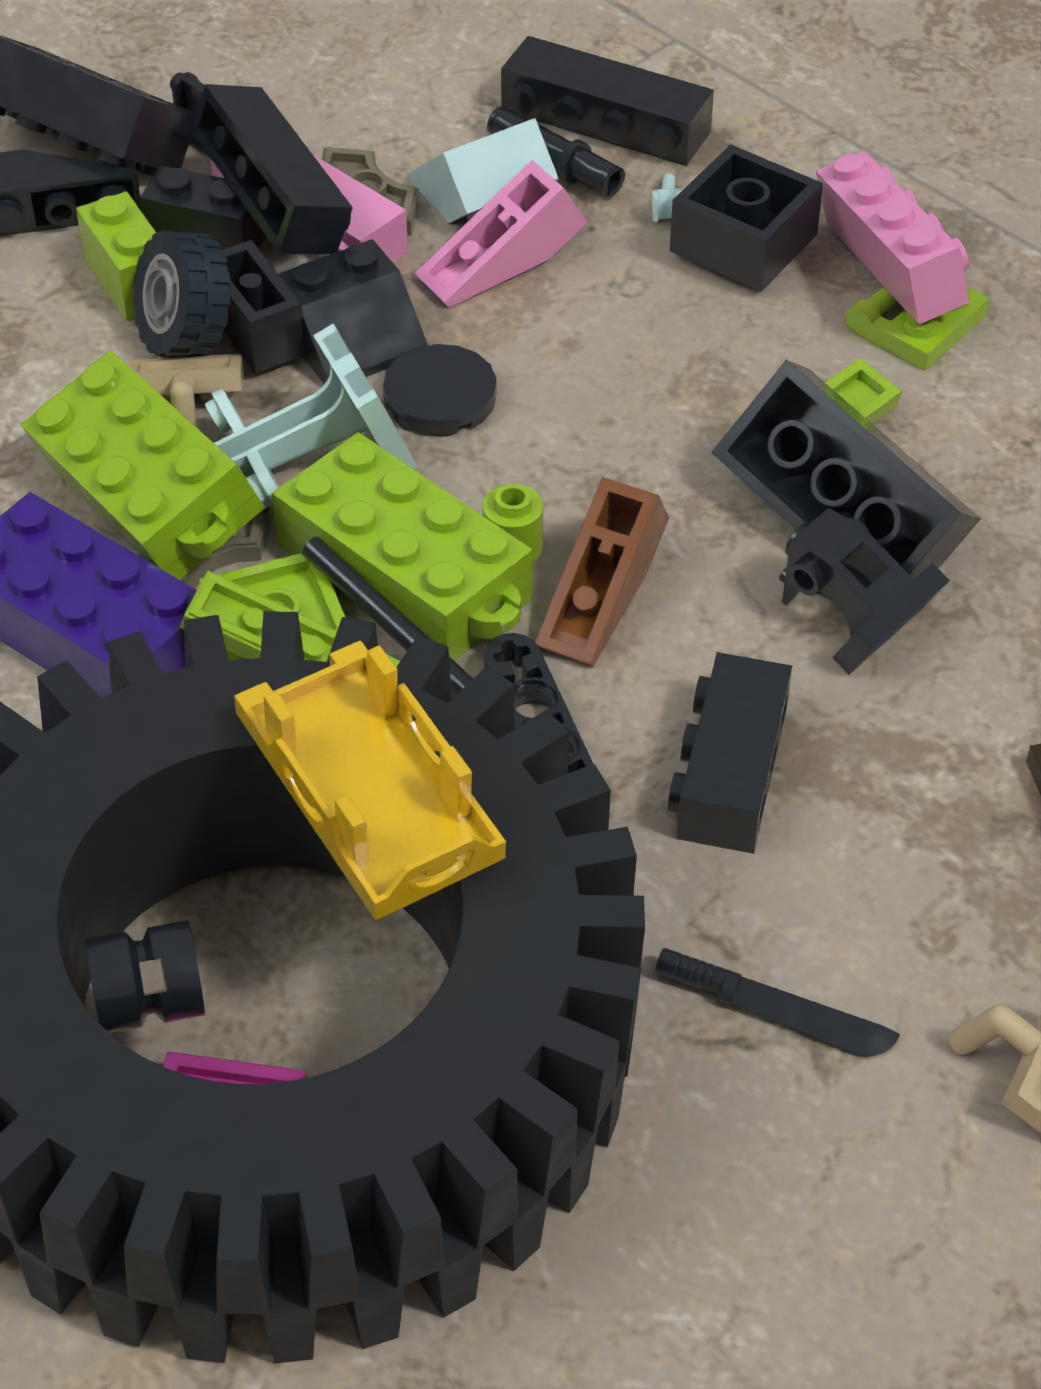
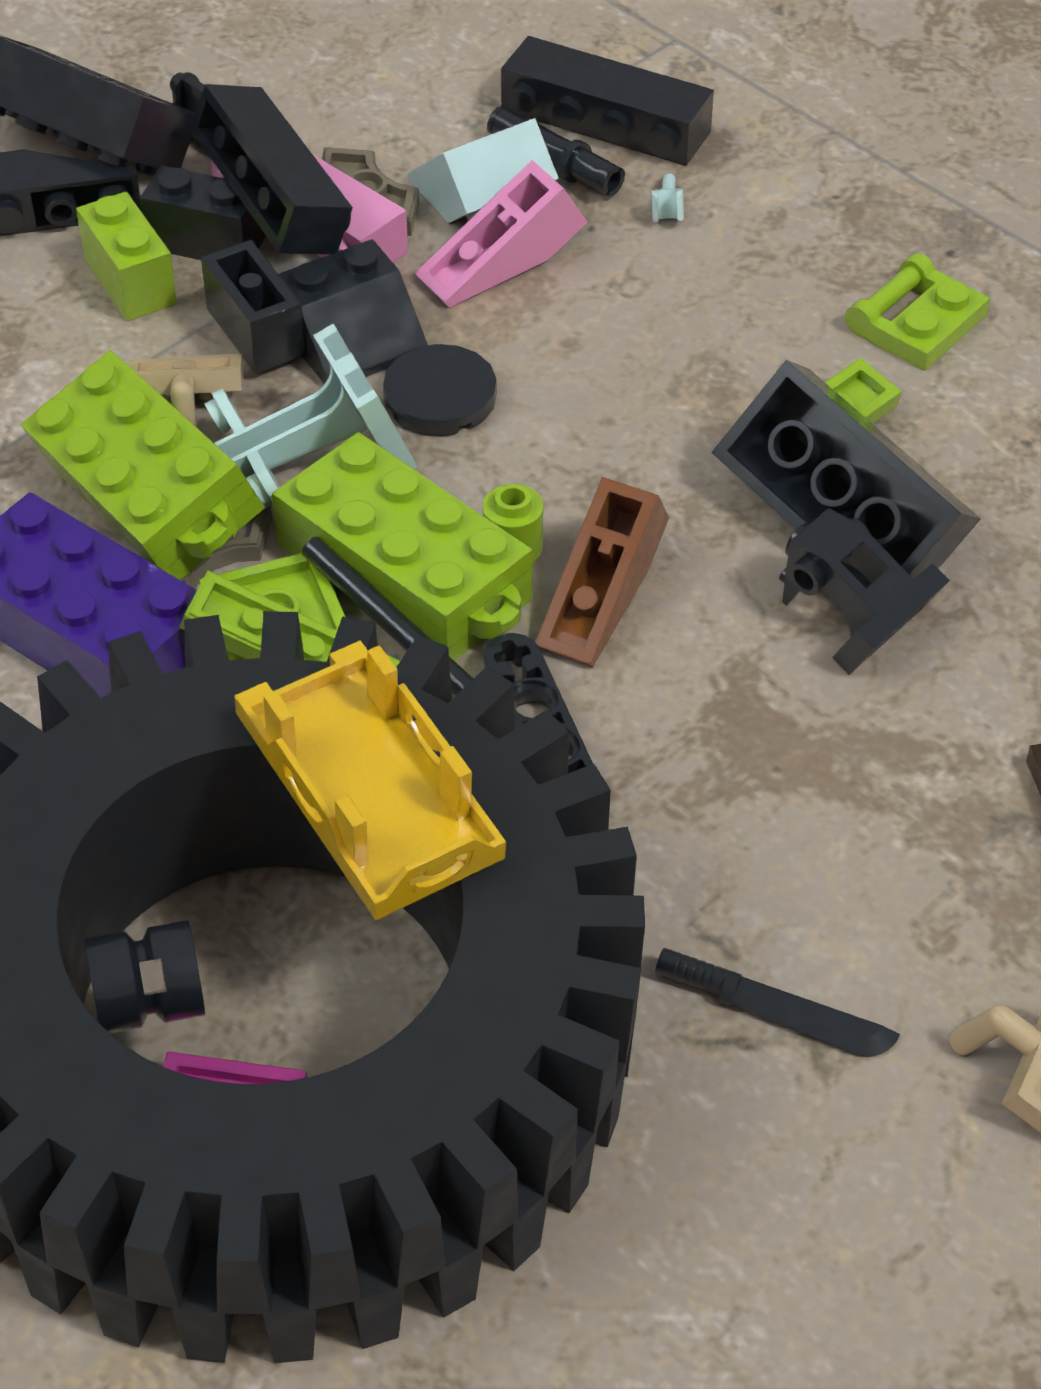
(181, 294): black wheel -> none
(730, 752): black brick -> none
(745, 217): black brick -> none
(894, 236): bright pink brick -> none

